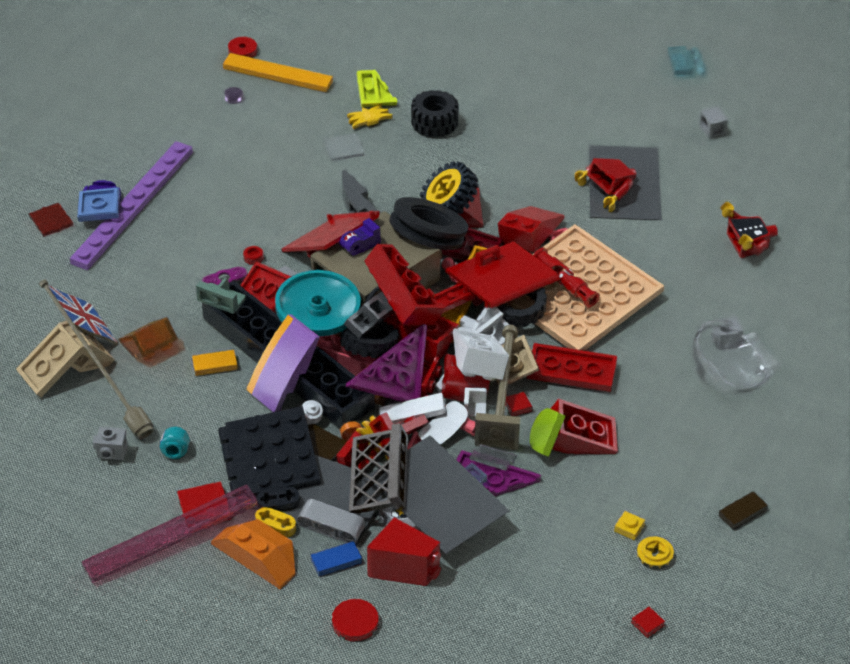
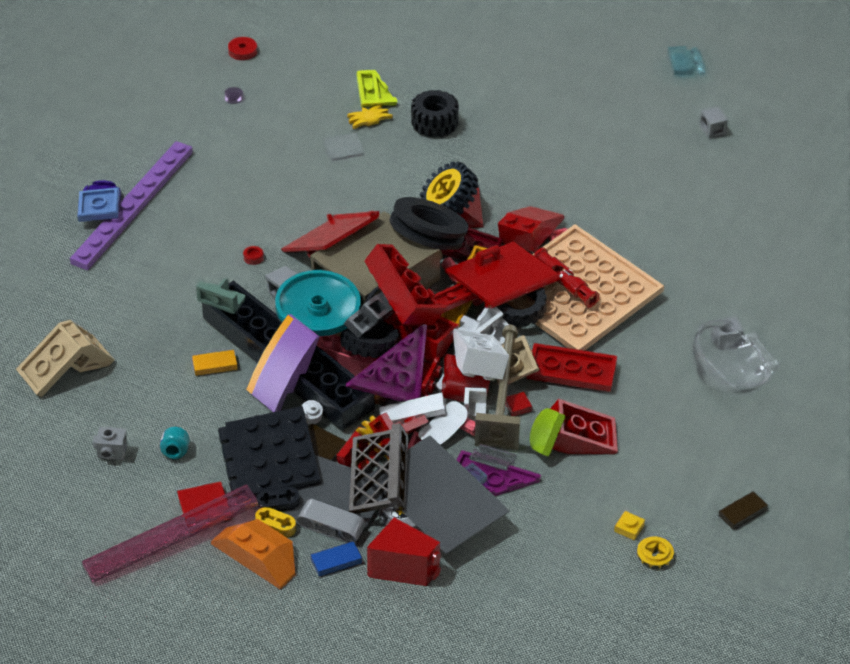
(51, 219): clear red piece -> none
(85, 318): flag -> none
(149, 338): clear orange slope -> none
(235, 274): magenta piece -> none
(264, 283): red tile -> none
(278, 72): light orange tile -> none
(348, 429): orange tile -> none
(355, 195): dark grey slope -> none
(355, 619): red tile -> none
(361, 238): dark purple leg -> none
(611, 176): red torso -> none
(643, 198): dark grey piece -> none
(648, 622): red tile -> none
(747, 234): torso -> none

